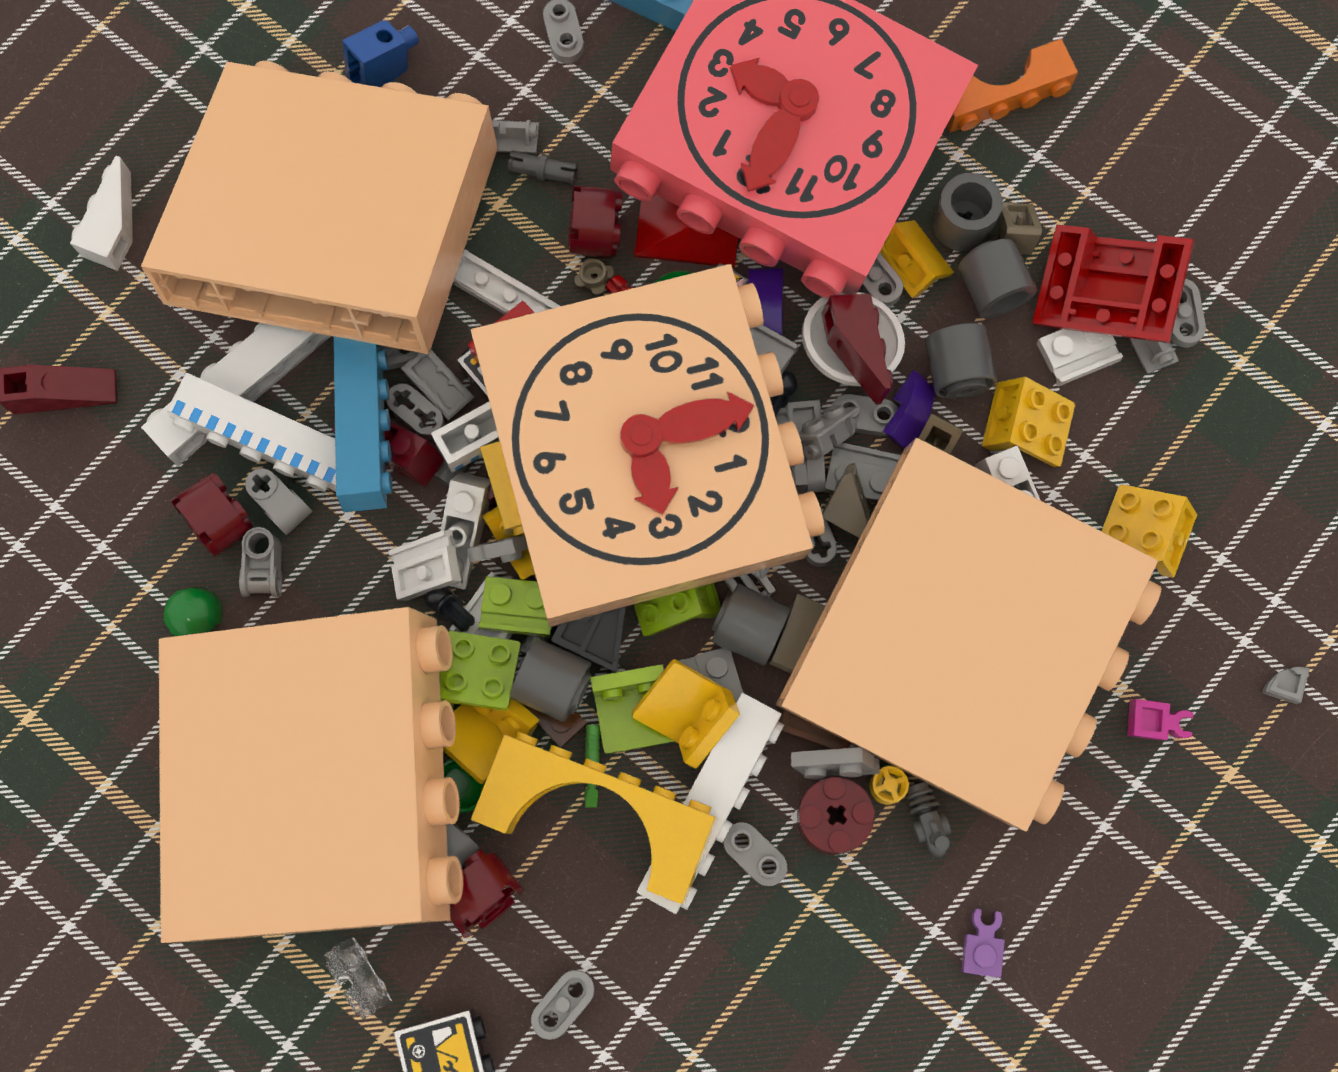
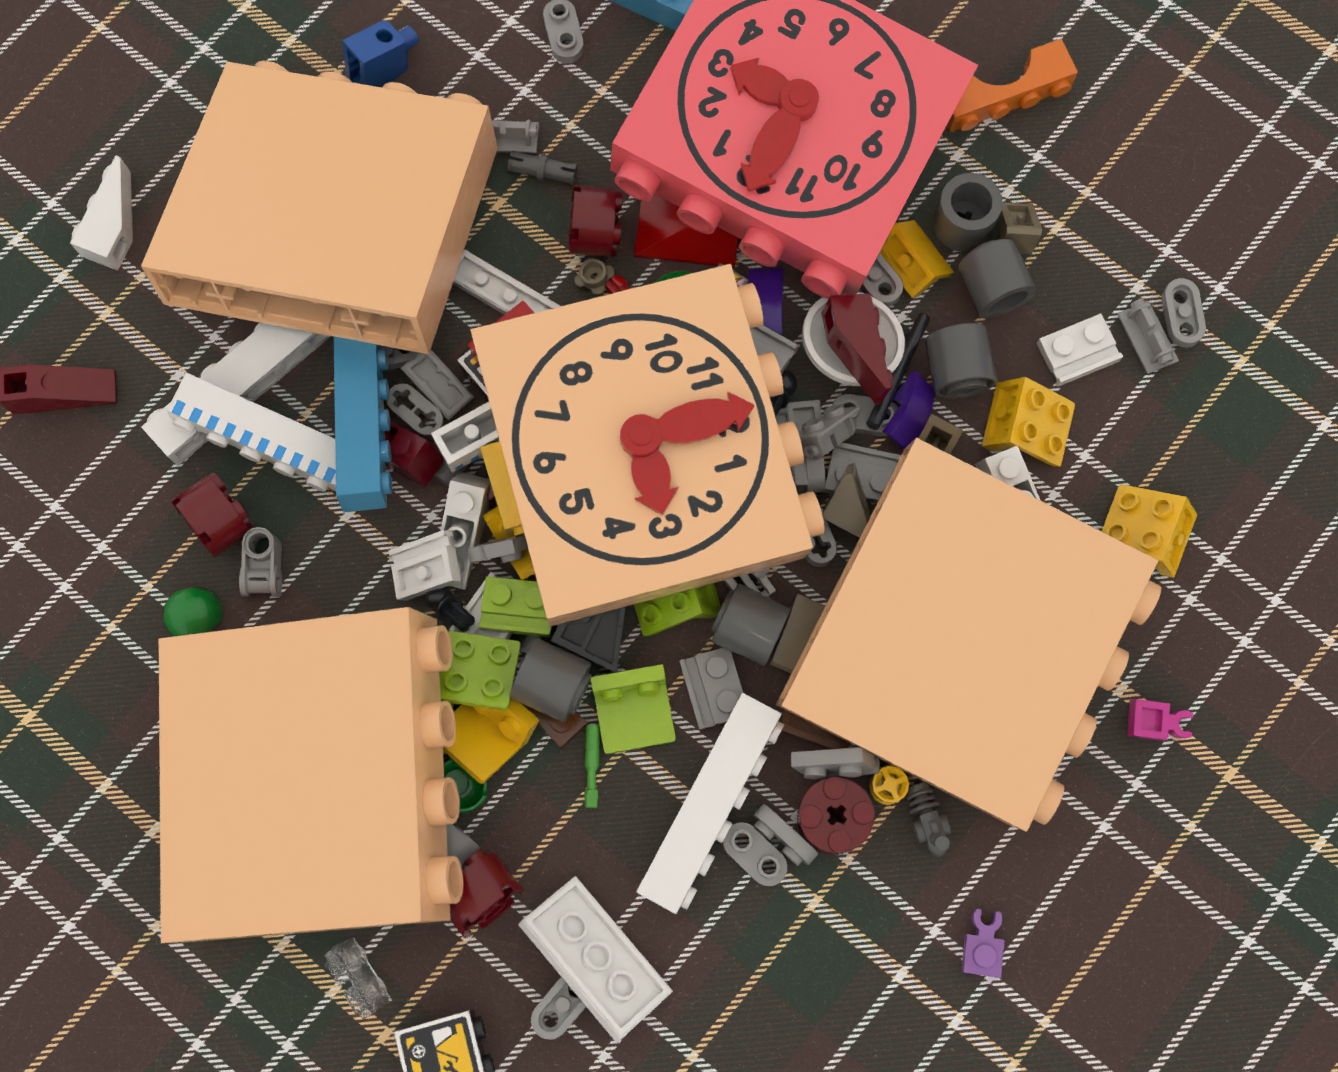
(280, 503): light grey piece -> none
(527, 772): yellow arch -> none
(595, 958): none -> white tile
(688, 710): yellow bracket -> none
(795, 847): none -> light grey plate
(911, 344): none -> black bar
(1113, 284): red slope -> none
(1288, 684): light grey tile -> none

